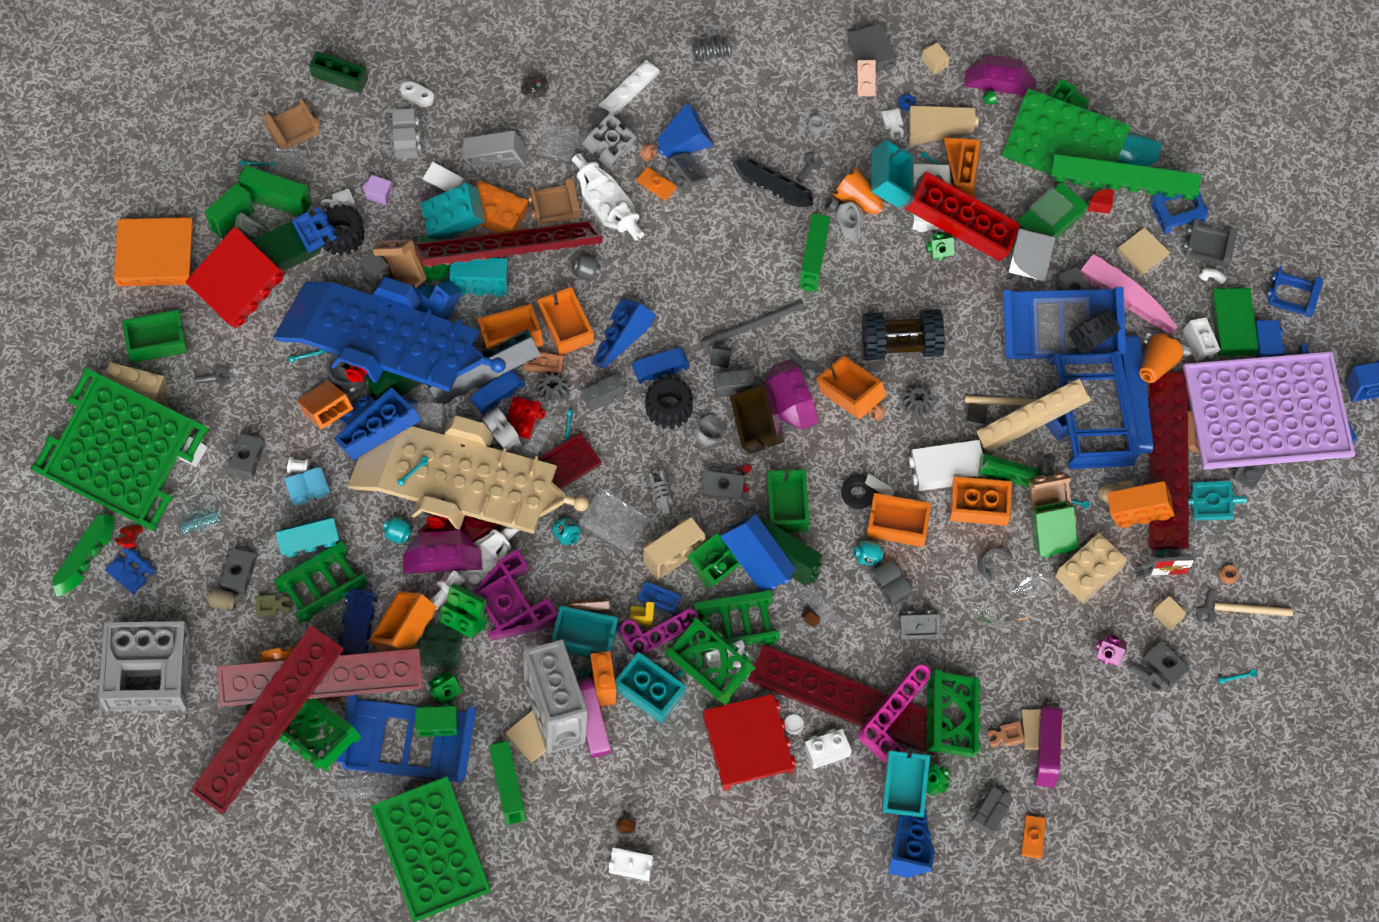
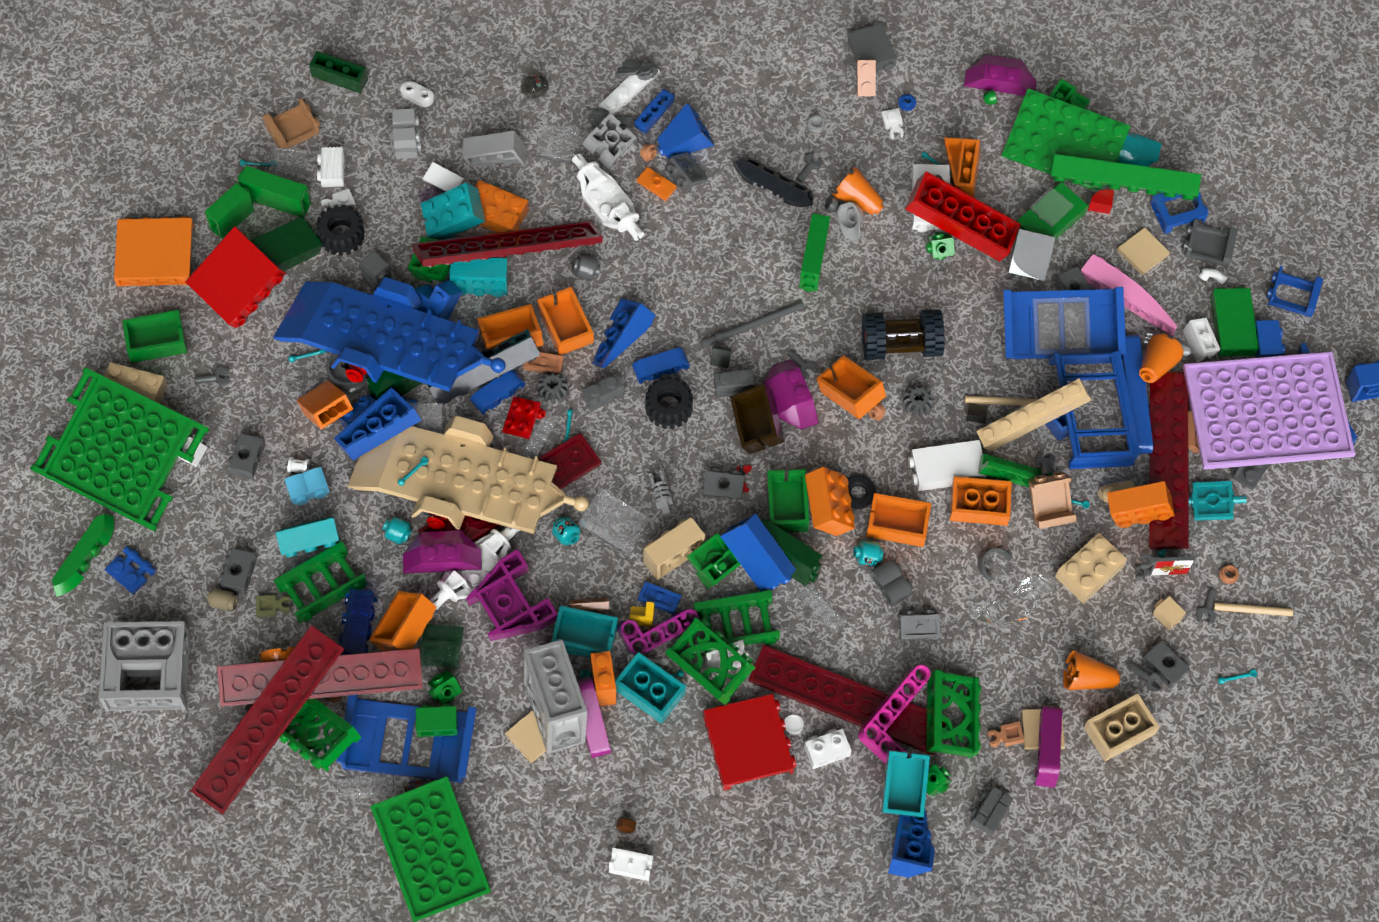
(131, 534): red piece -> none
(199, 523): clear light blue pin -> none
(249, 226): light grey slope -> none
(308, 231): blue plate -> none
(332, 167): none -> white brick
(378, 189): lavender brick -> none
(402, 261): medium nougat panel -> none
(464, 611): green brick -> none
(502, 430): light grey piece -> none
(507, 782): green brick -> none
(554, 203): medium nougat panel -> none
(643, 71): none -> dark grey piece
(654, 105): none -> blue piece
(709, 430): light grey piece -> none
(711, 48): dark grey piece -> none
(811, 618): reddish brown tile -> none
(830, 501): none -> orange brick
(879, 485): white sticker -> none
(894, 175): teal piece -> none
(935, 58): tan brick -> none
(935, 123): tan slope -> none
(1033, 836): orange plate -> none
(1054, 528): brick -> none
(1088, 673): none -> orange cone
(1094, 331): black tyre -> none
(1110, 649): brick -> none
(1121, 727): none -> tan brick

